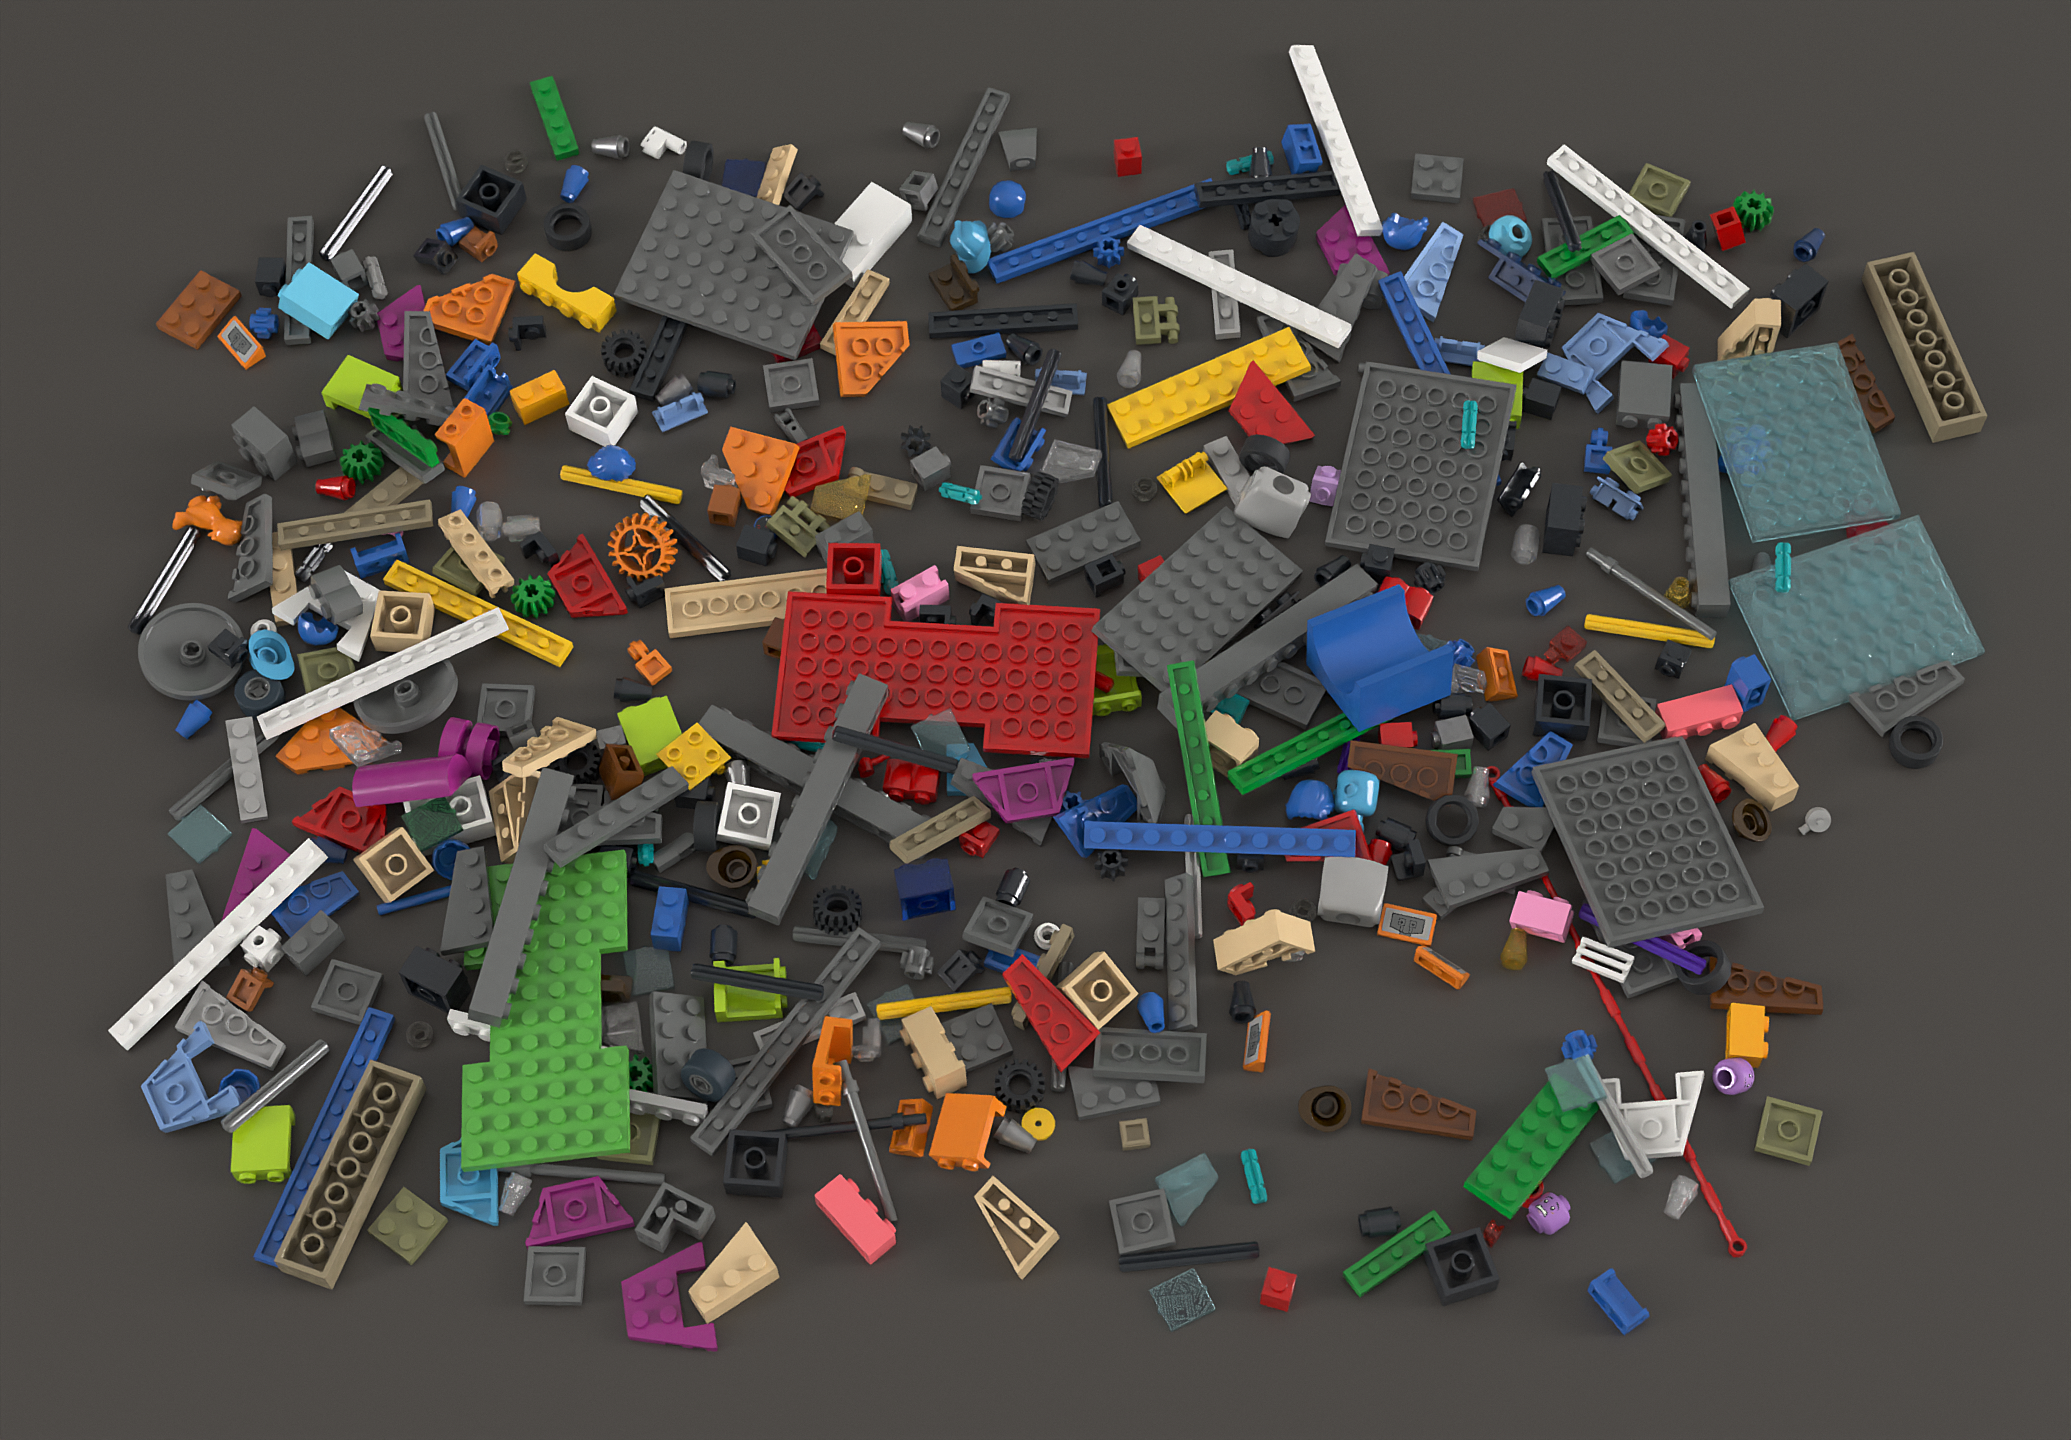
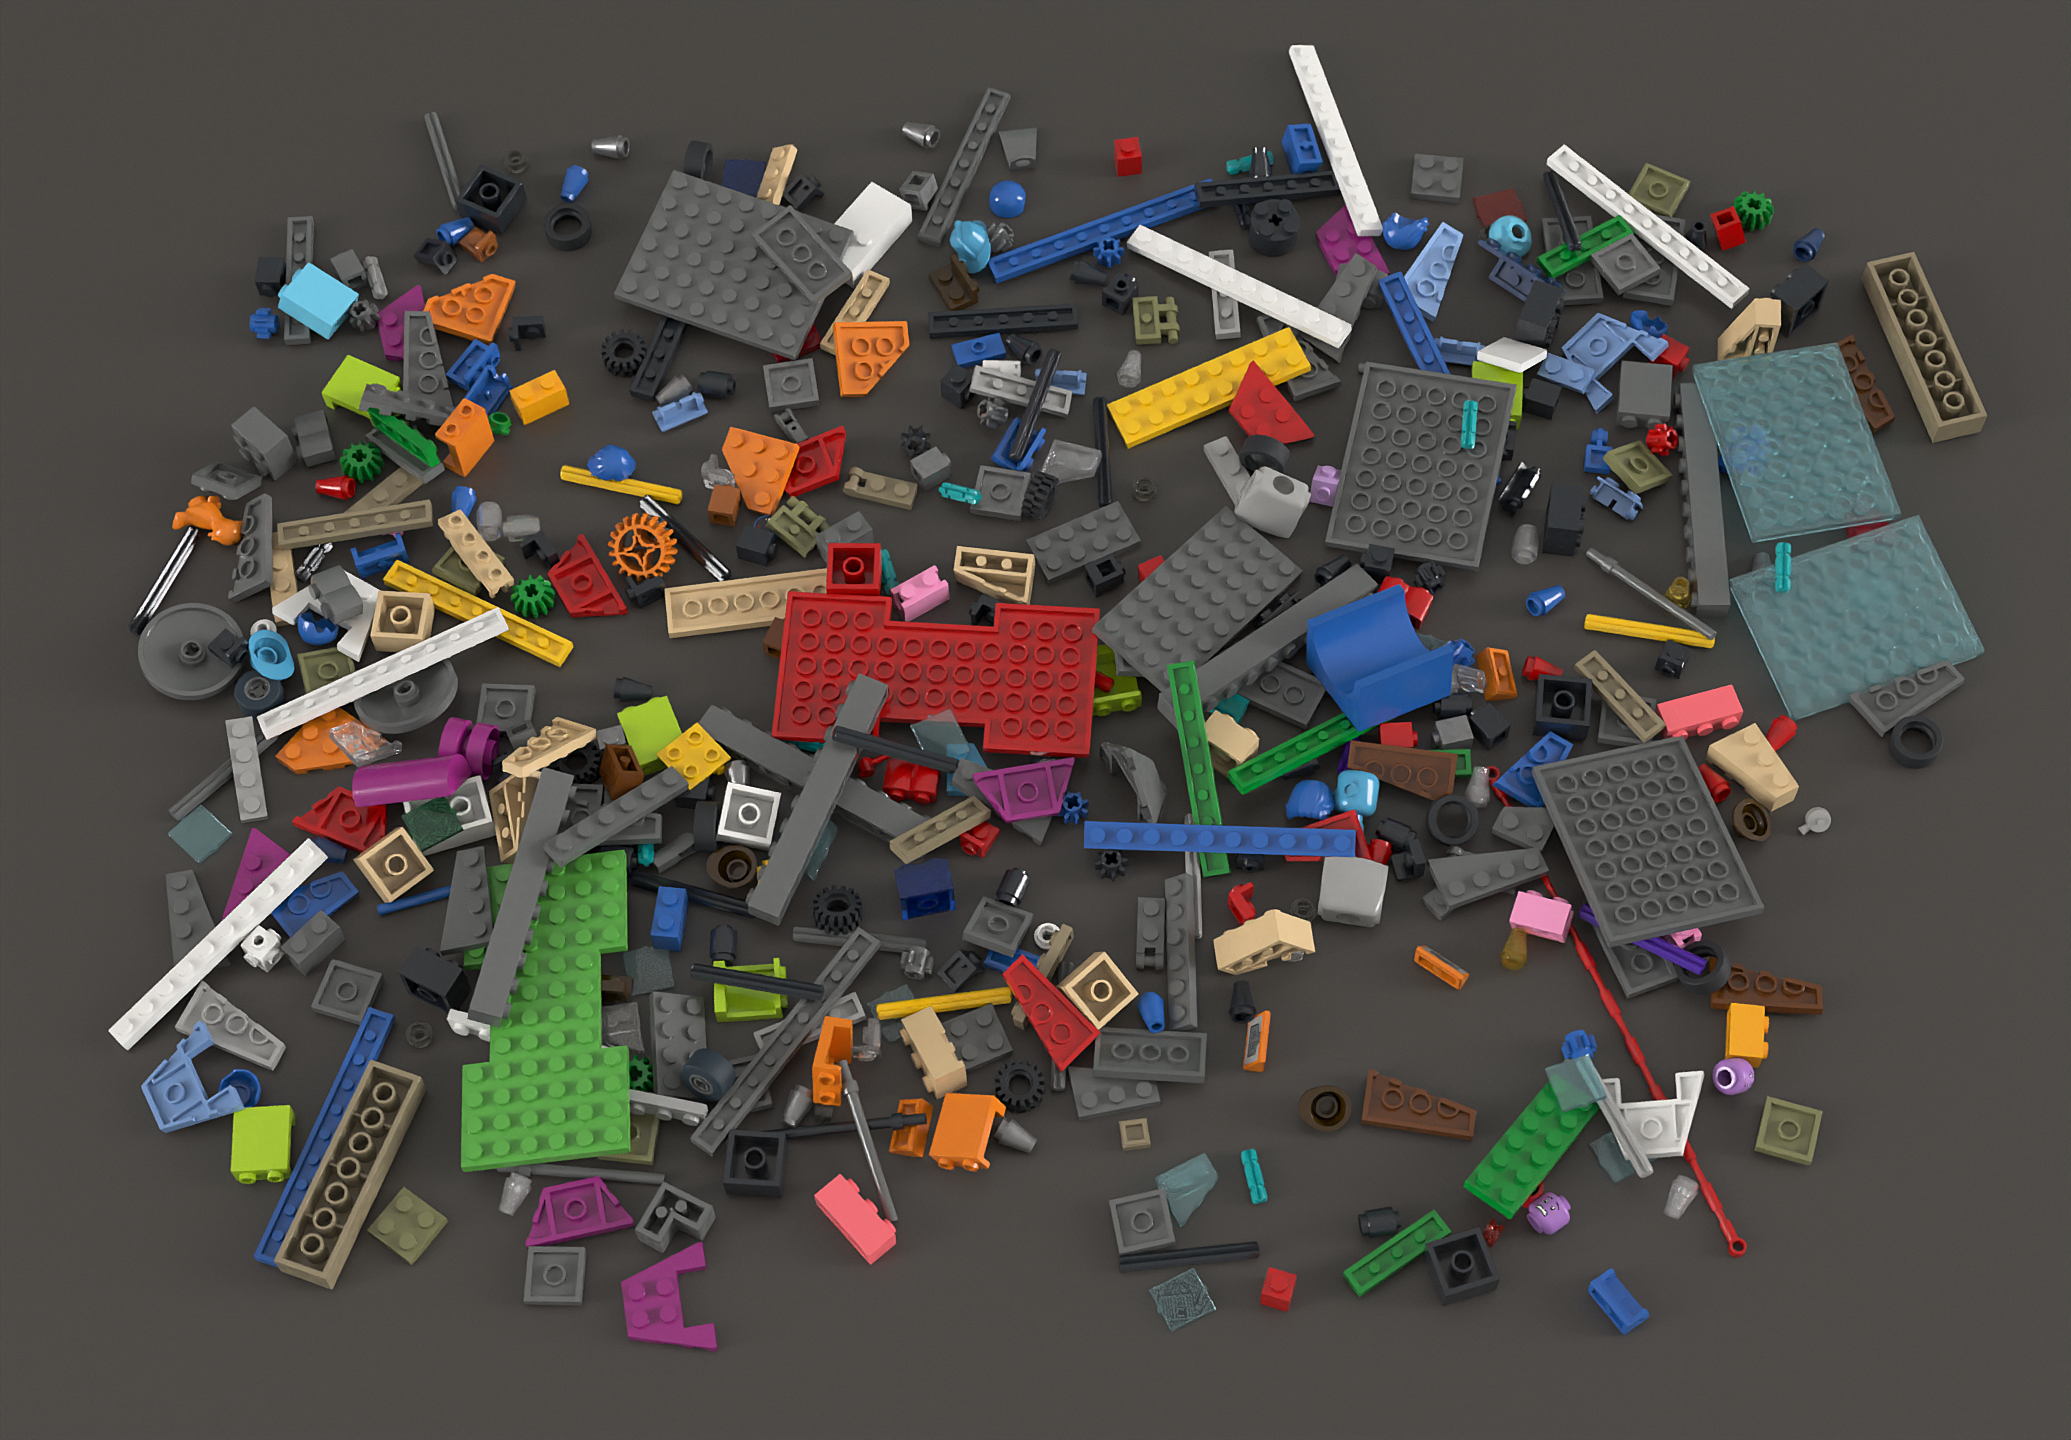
(193, 719): blue cone -> none
(198, 309): dark orange plate -> none
(241, 343): slope -> none
(249, 987): dark orange bracket -> none
(275, 1086): dark grey axle -> none
(355, 213): axle -> none
(445, 856): blue hair -> none
(468, 1192): dark azure wing -> none
(554, 118): green plate -> none
(590, 307): yellow arch -> none
(601, 412): white brick -> none
(651, 666): orange plate -> none
(660, 142): white piece -> none
(733, 1276): tan wedge -> none
(841, 497): clear yellow wing -> none
(936, 614): black bracket -> none
(1016, 1226): tan wedge -> none
(1039, 1115): yellow wheel -> none
(1110, 806): blue wing -> none
(1192, 482): yellow hinge -> none
(1407, 924): slope -> none
(1564, 645): clear red plate -> none
(1581, 950): white tile -> none
(1748, 681): blue brick -> none

